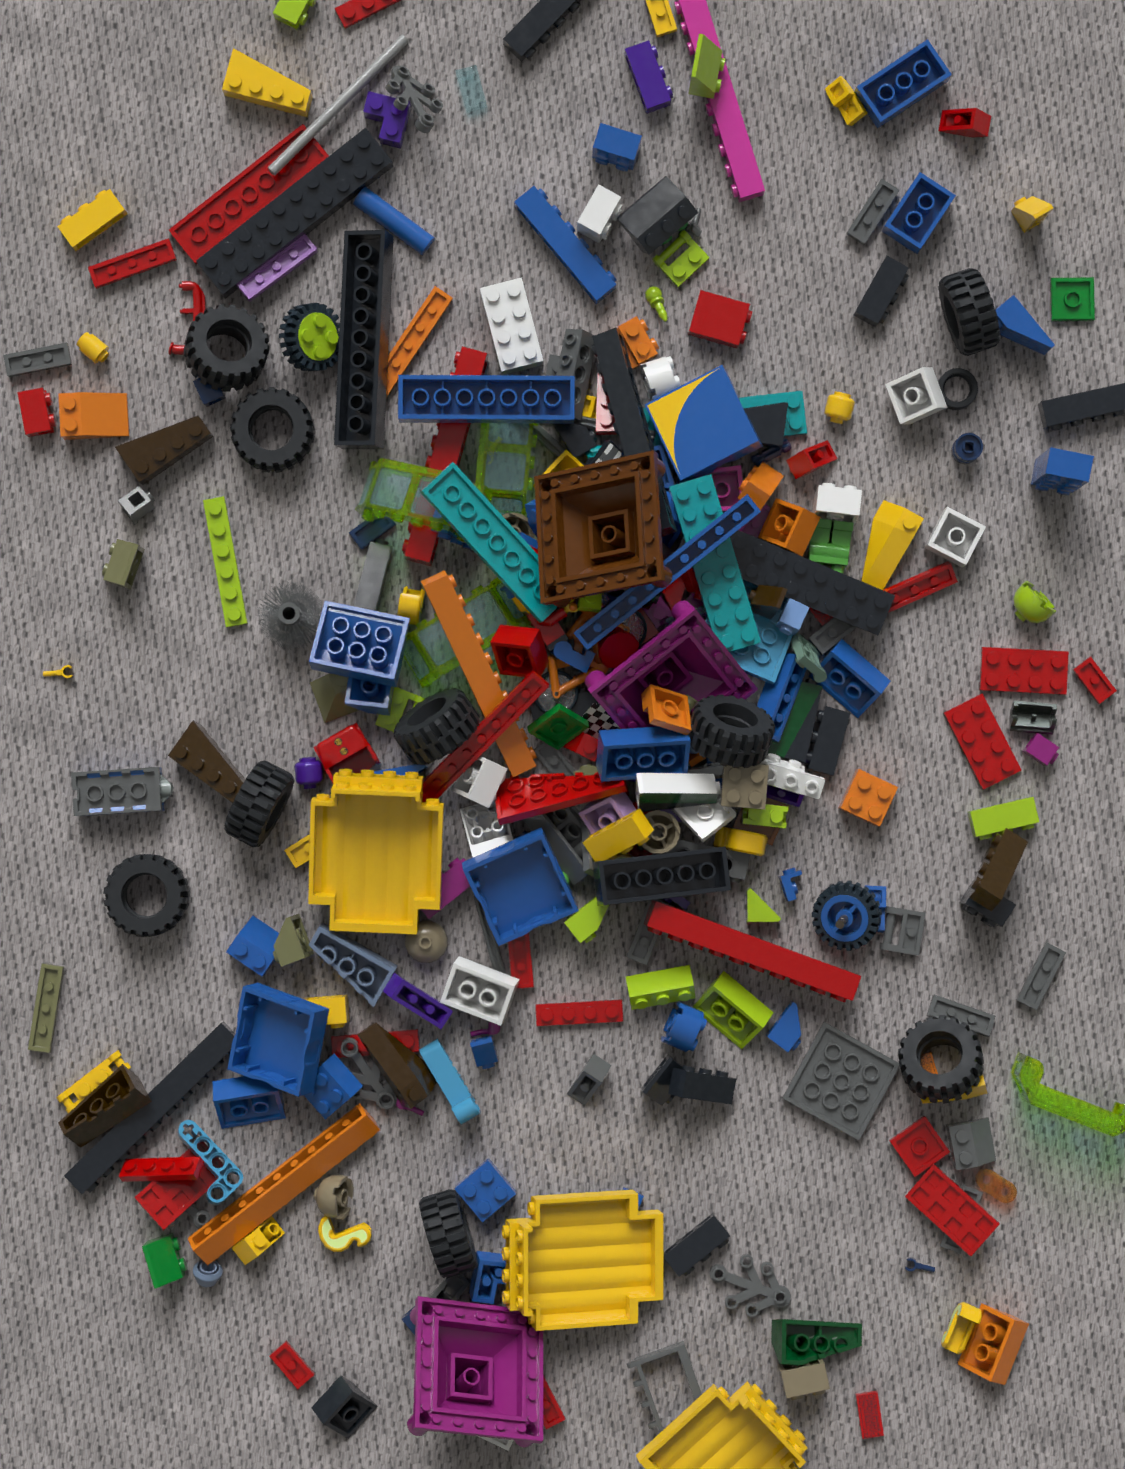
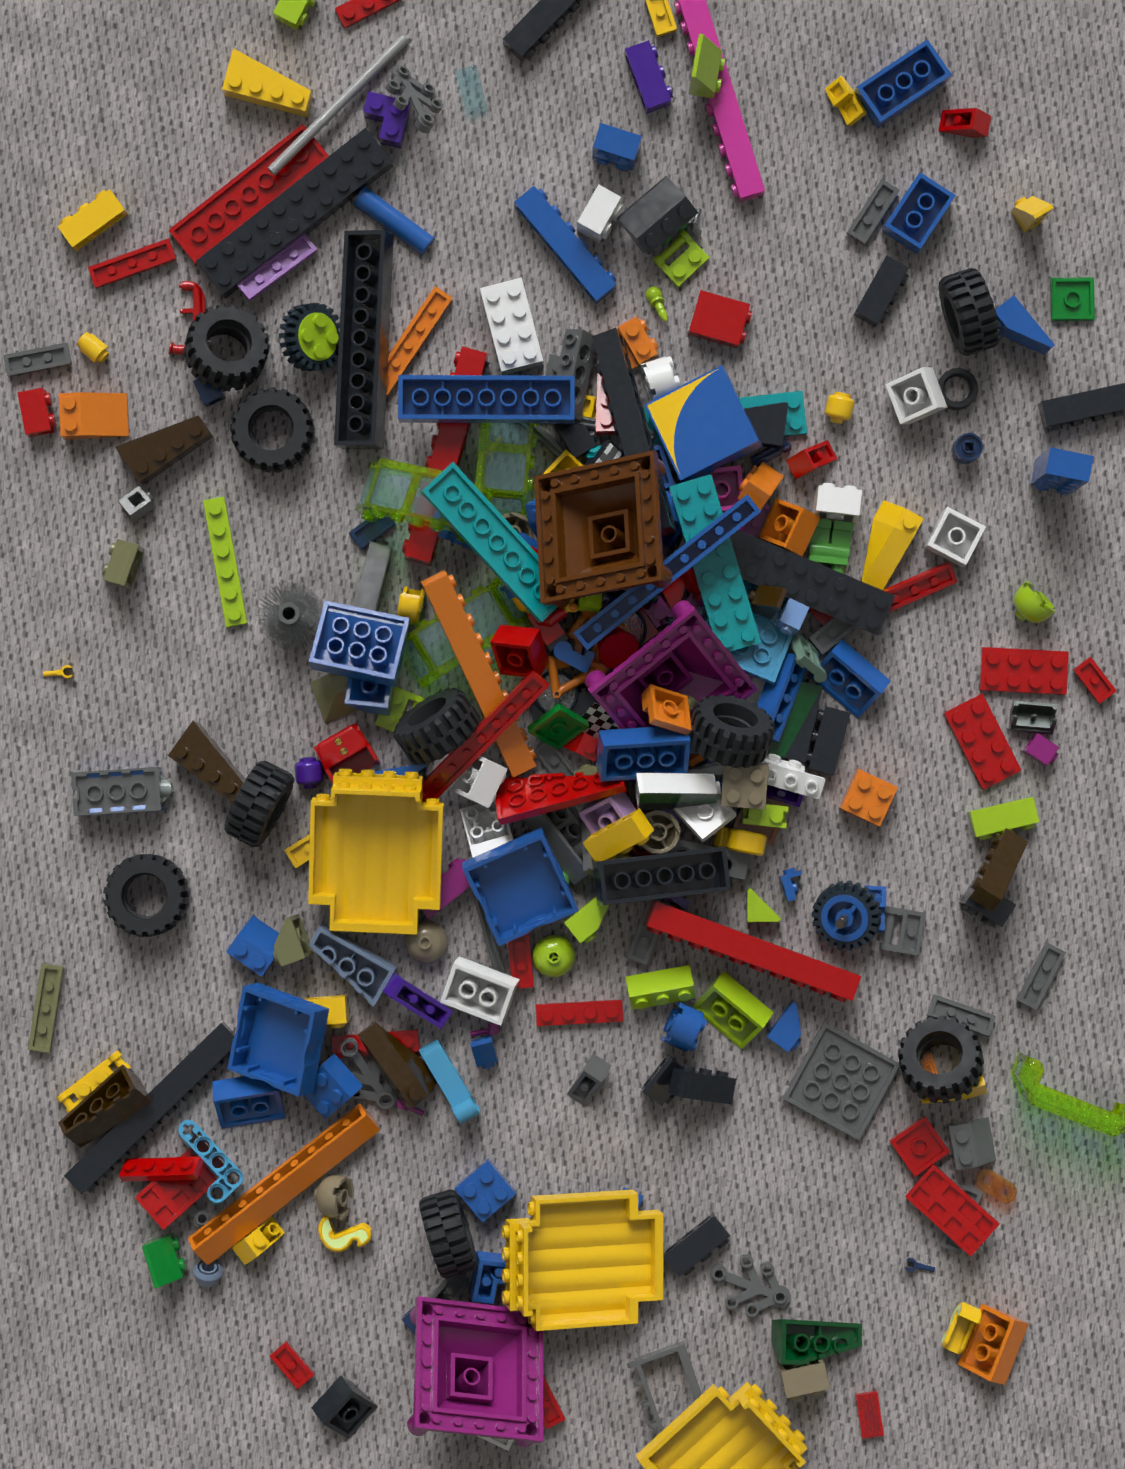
(553, 944): none -> lime cylinder

